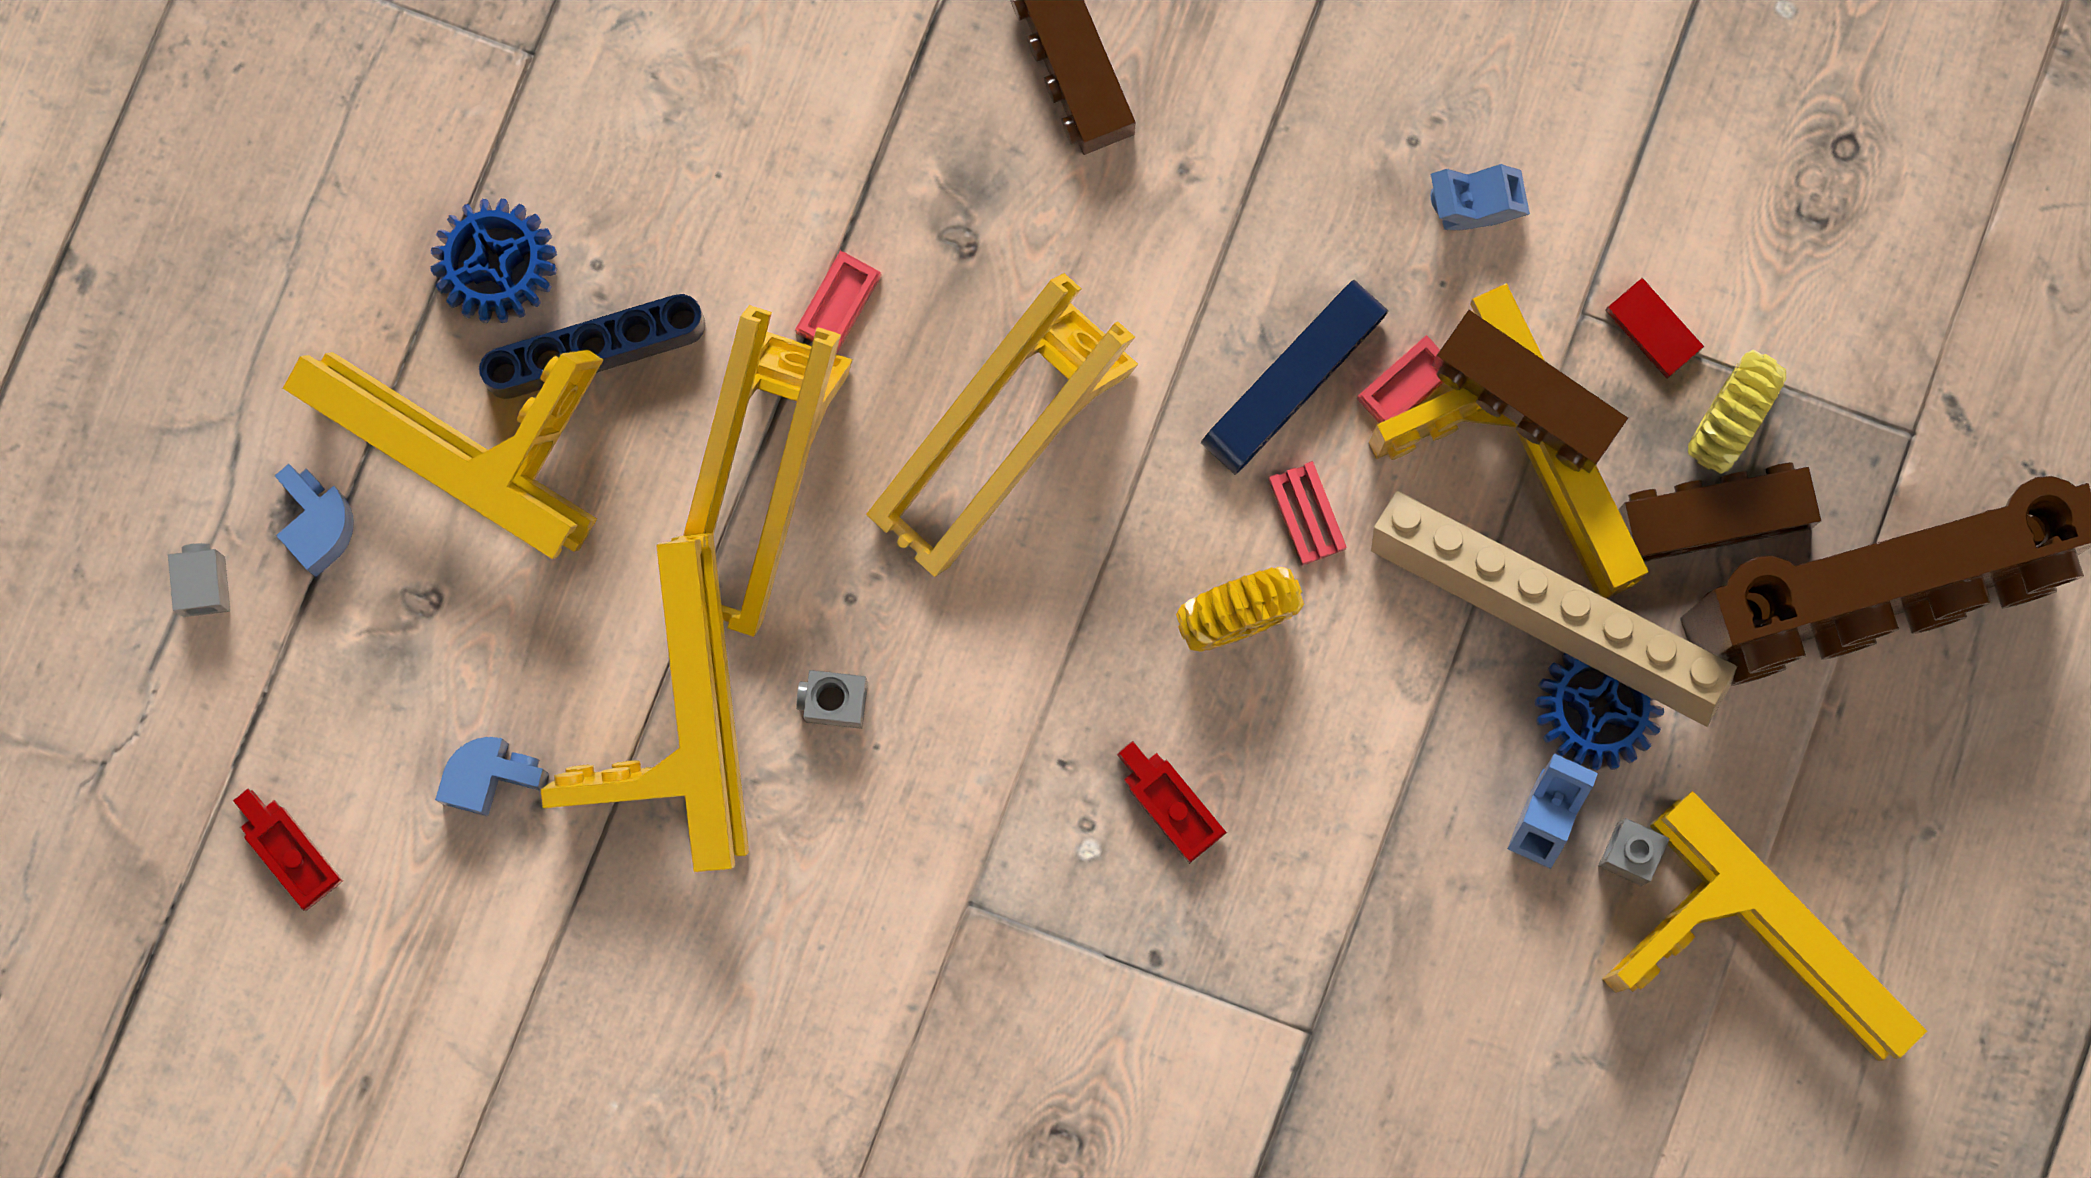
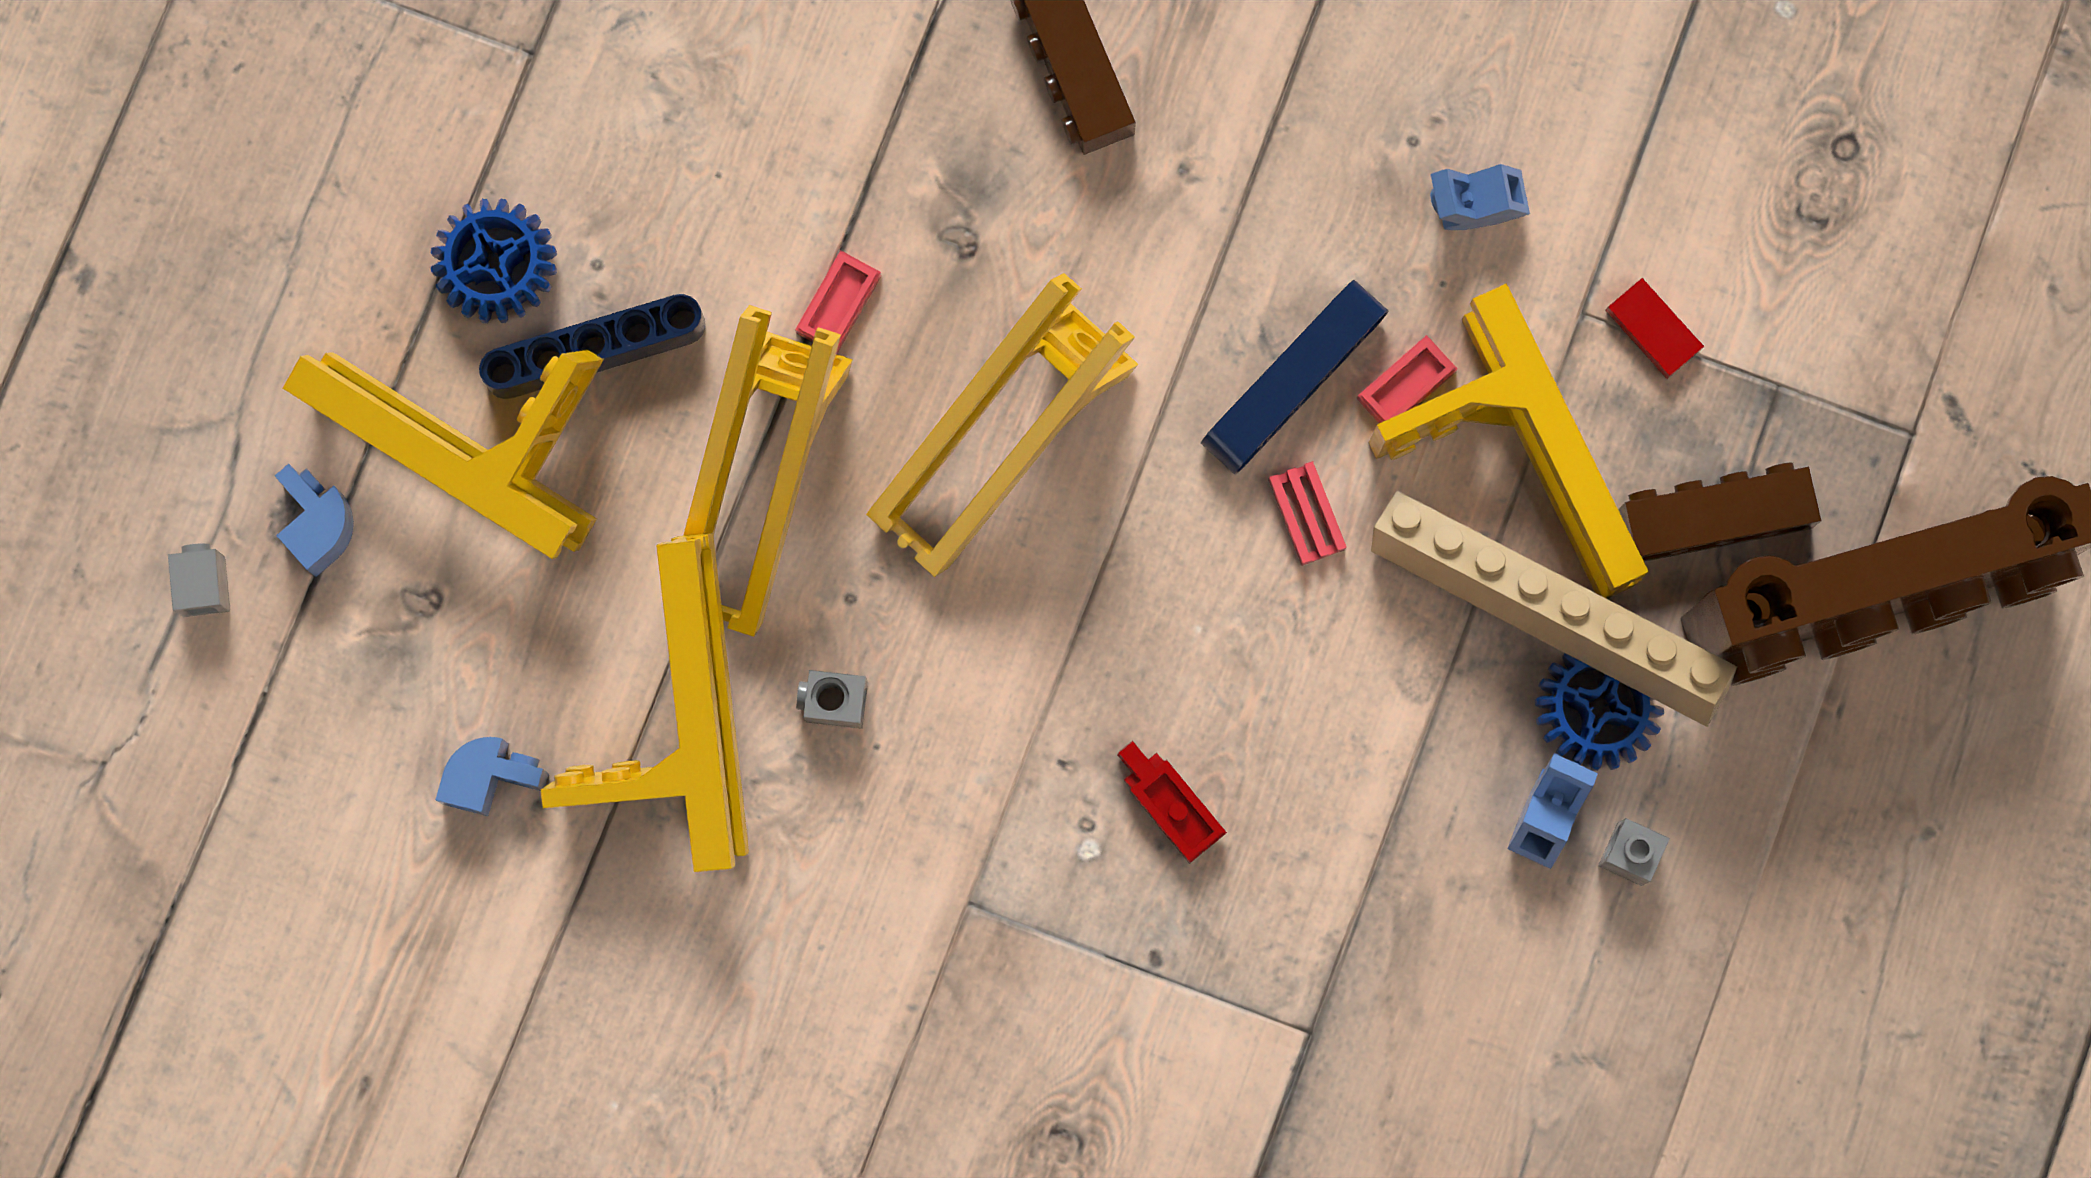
(287, 850): red hinge -> none
(1240, 609): yellow gear -> none
(1528, 392): reddish brown brick -> none
(1737, 411): light yellow gear -> none
(1744, 887): yellow piece -> none

